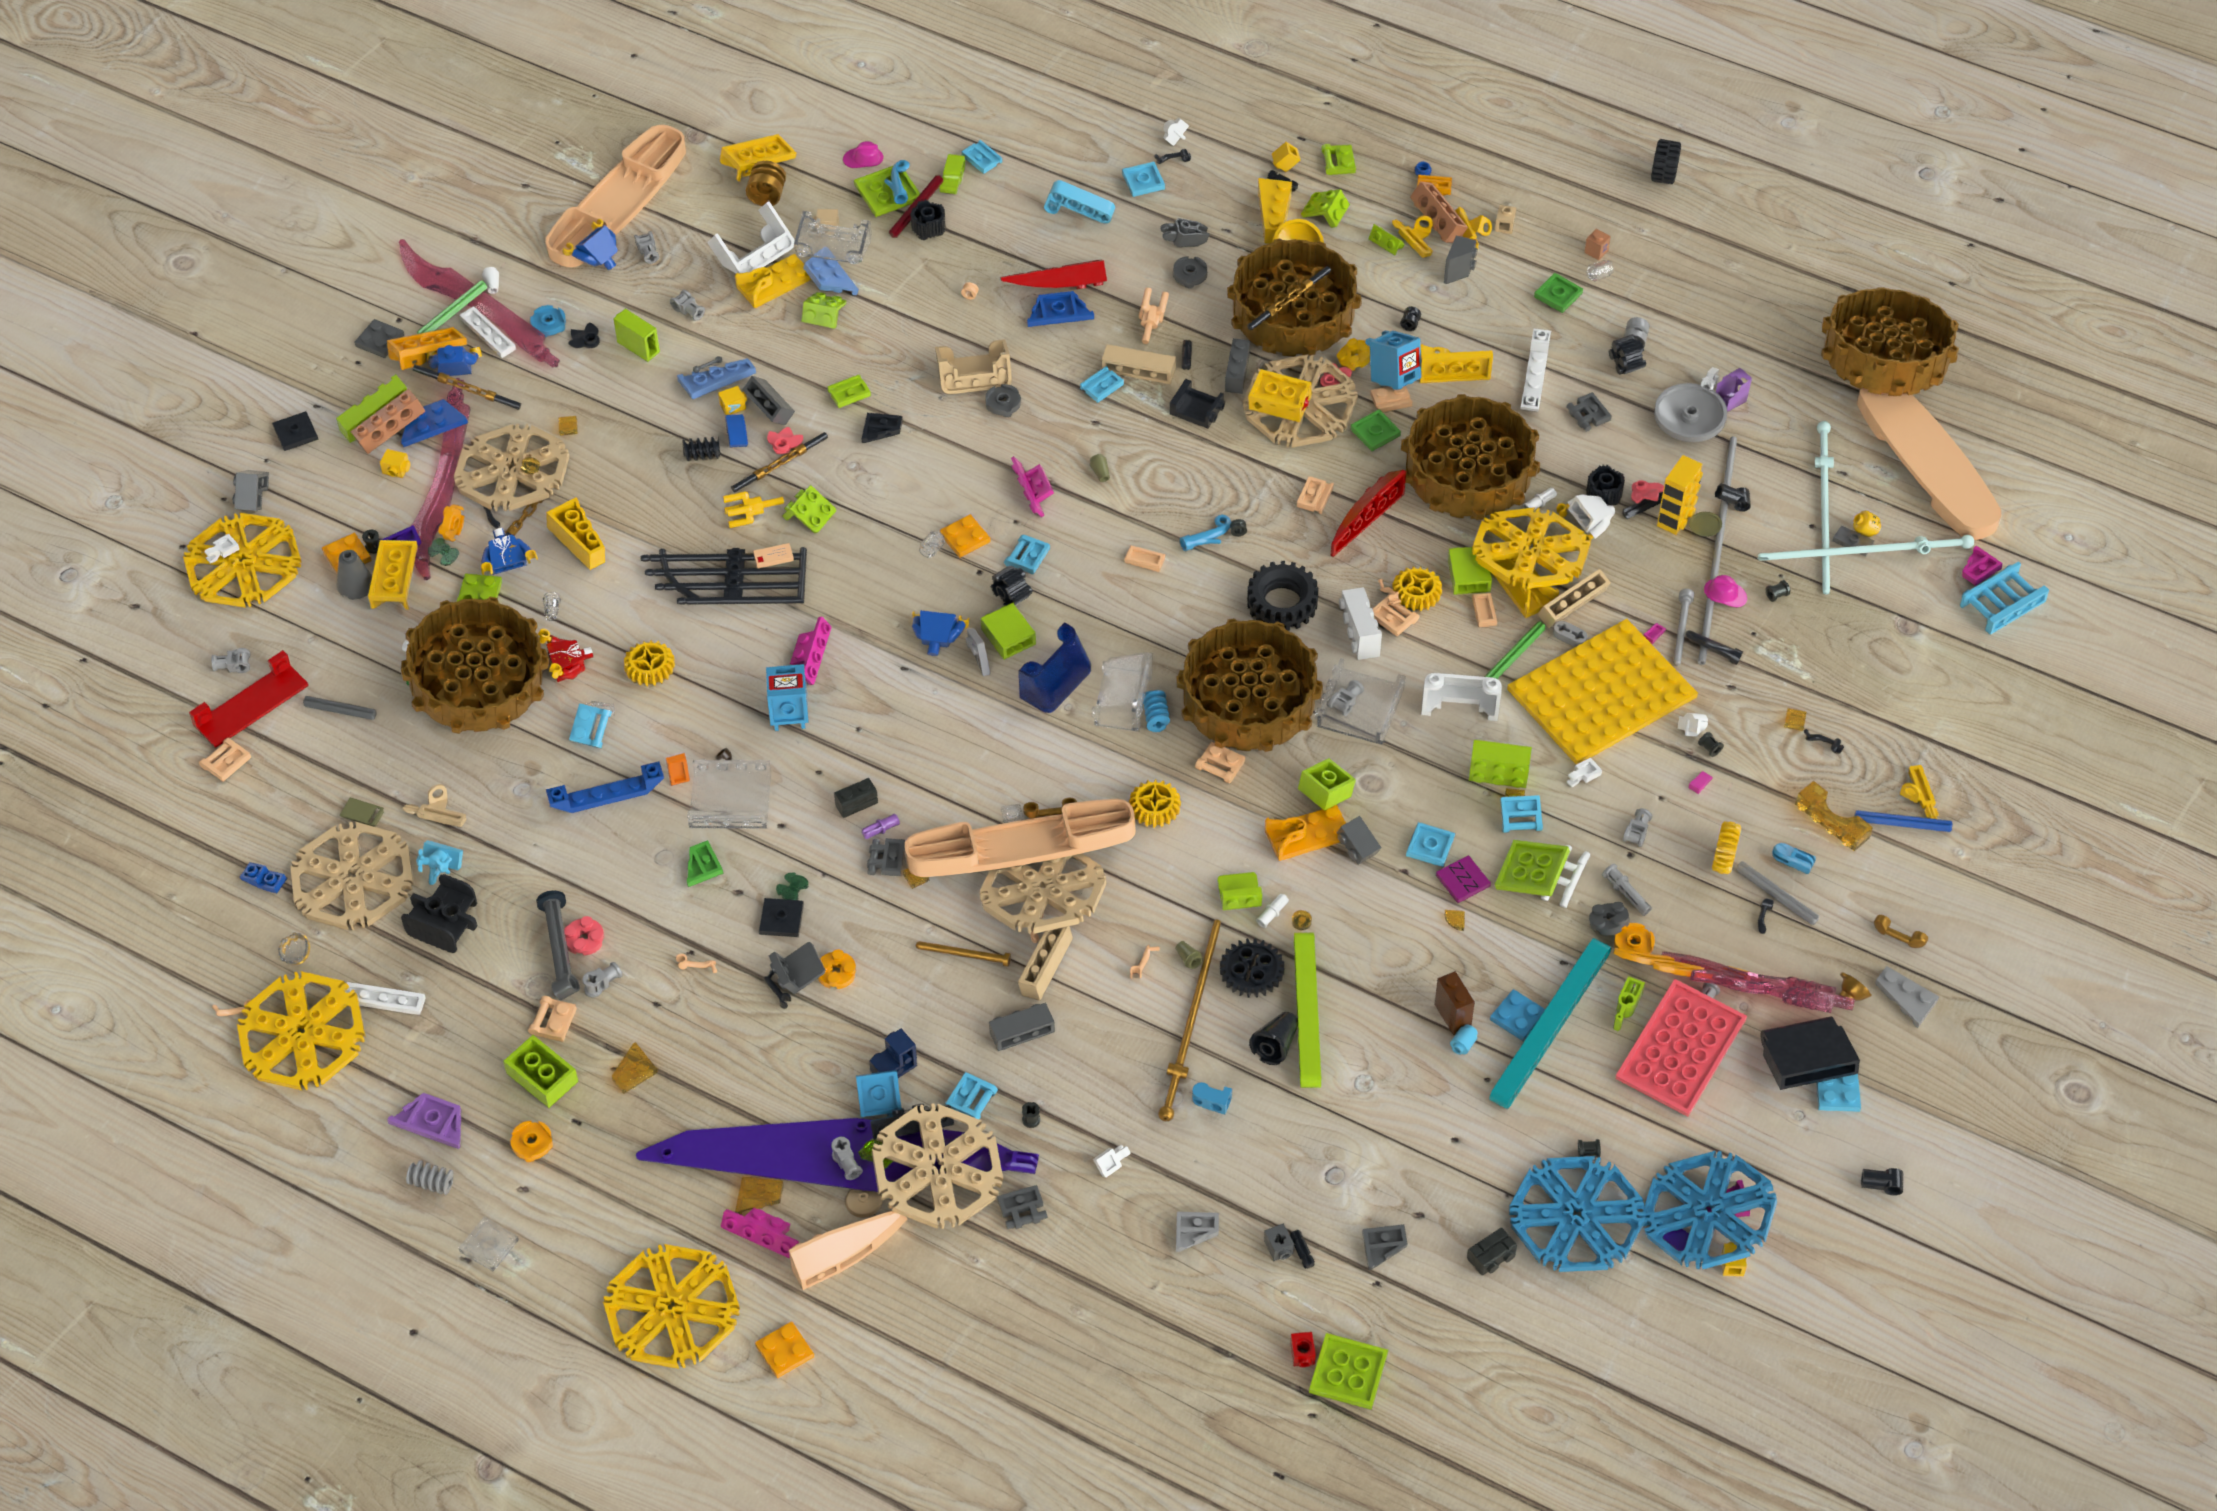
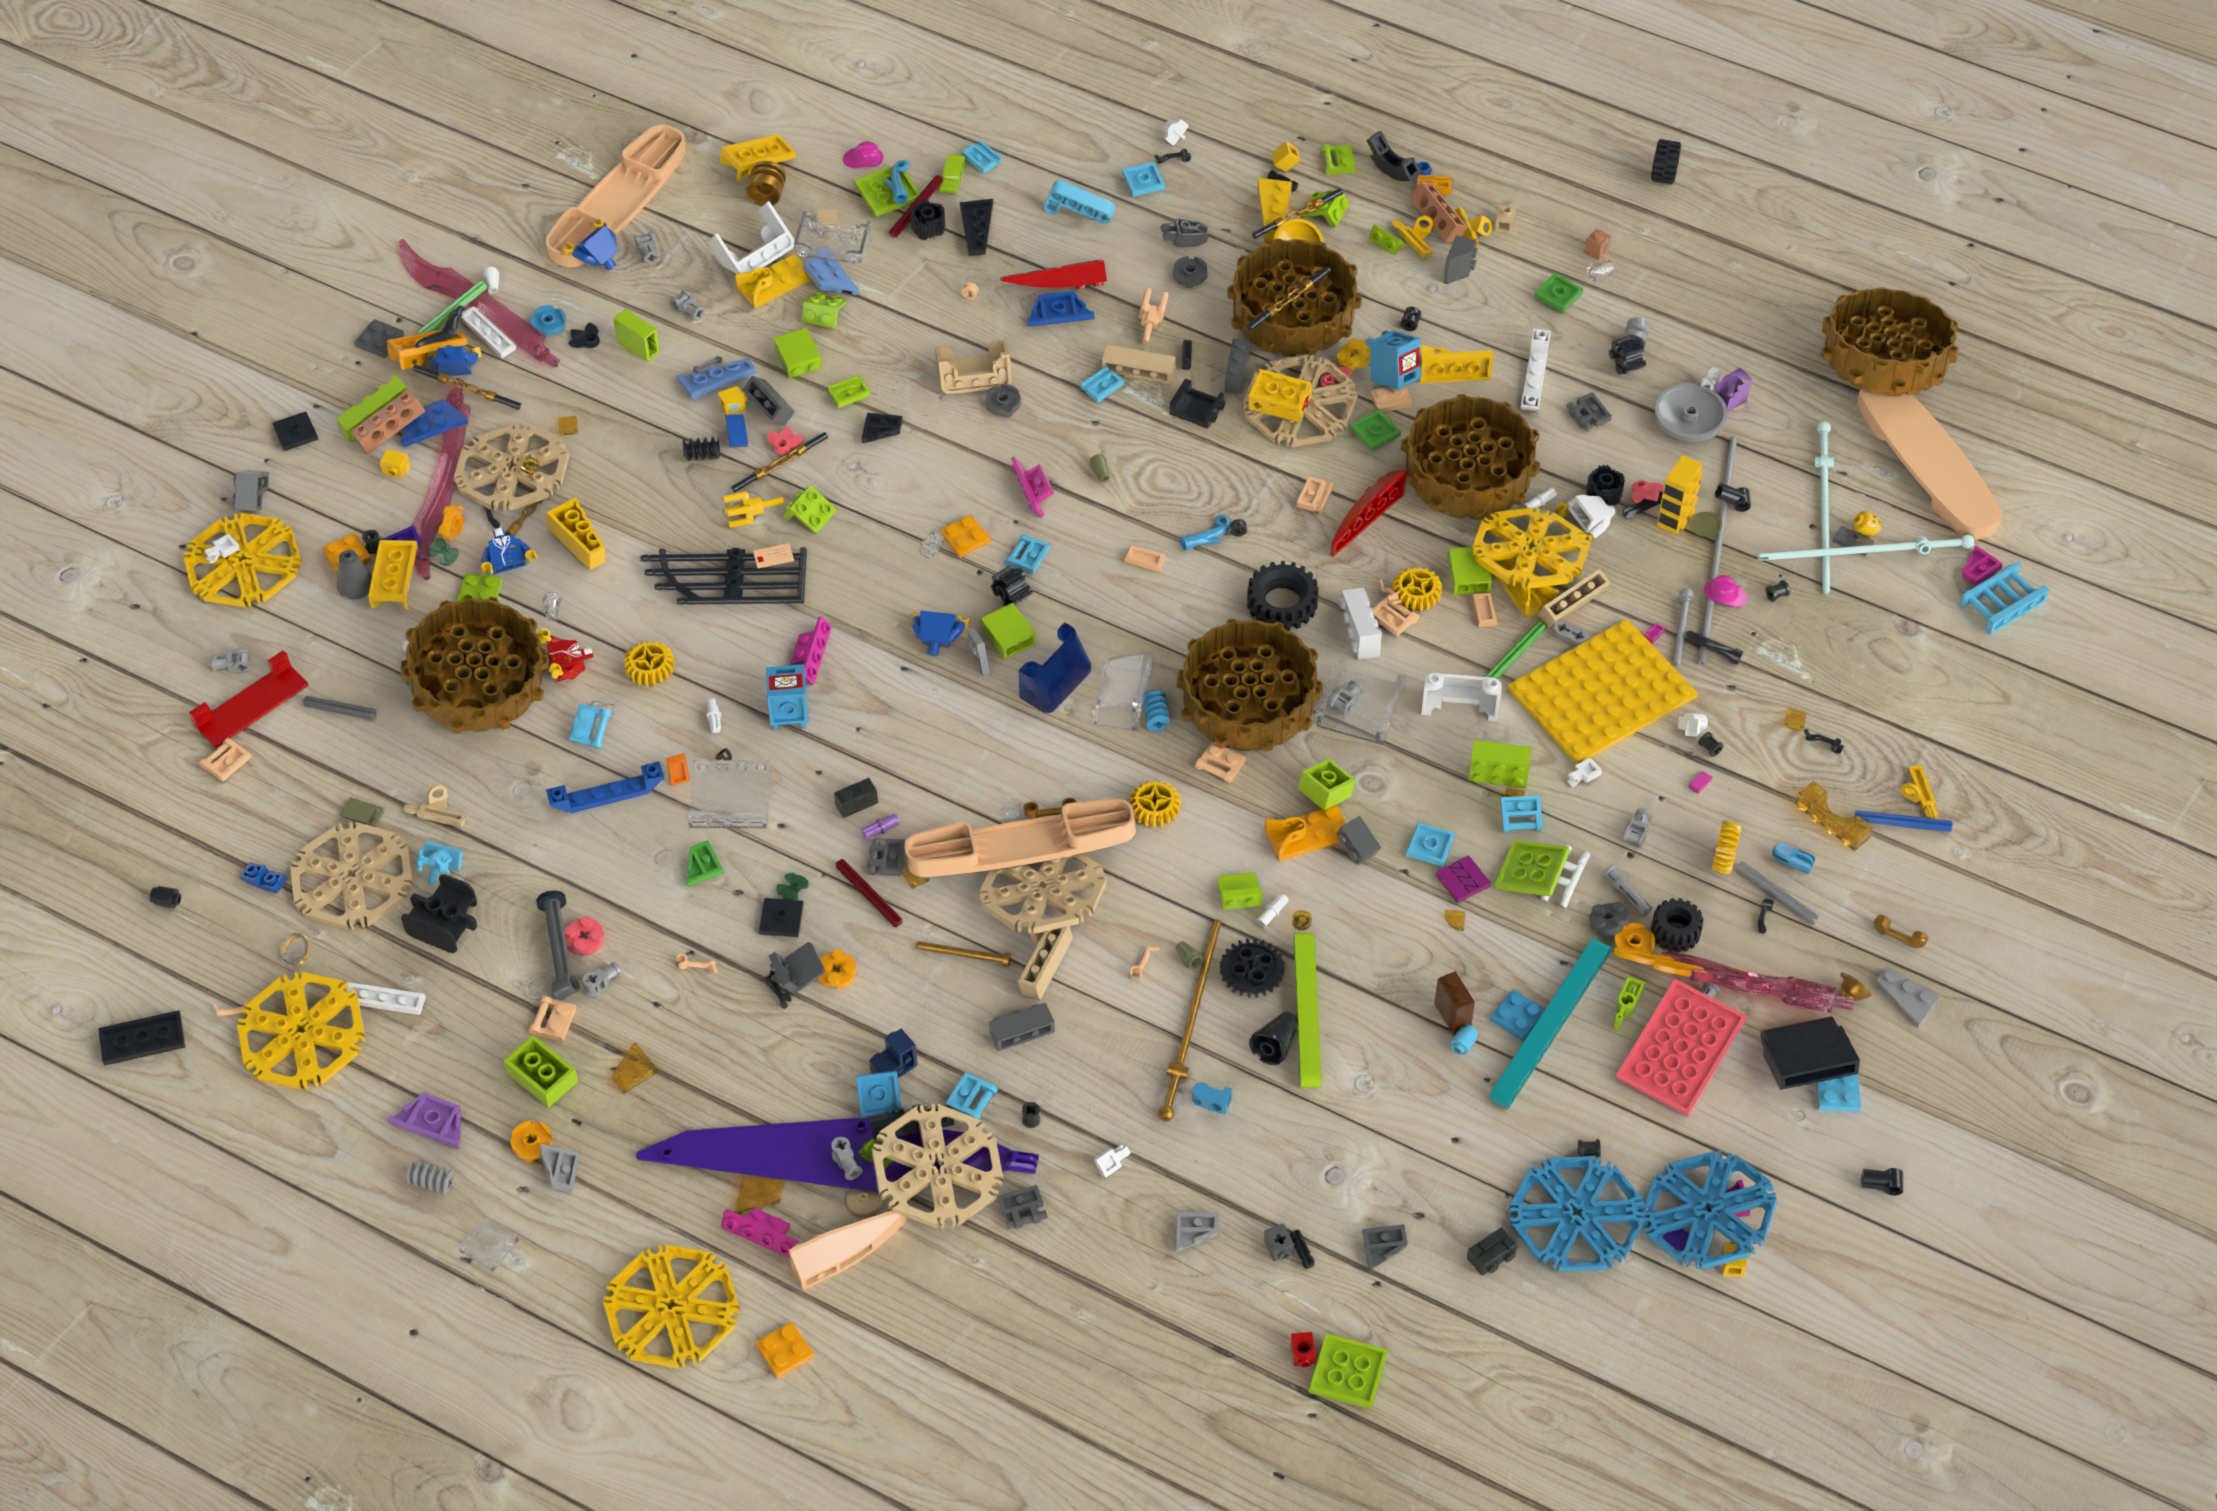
(141, 1037): none -> black plate
(165, 896): none -> black brick
(449, 330): none -> black piece
(560, 1166): none -> light grey wing
(713, 715): none -> white axle
(797, 353): none -> lime brick
(869, 893): none -> dark red axle
(976, 224): none -> black wing
(1317, 203): none -> piece
(1390, 163): none -> black arch
(1679, 912): none -> black tyre

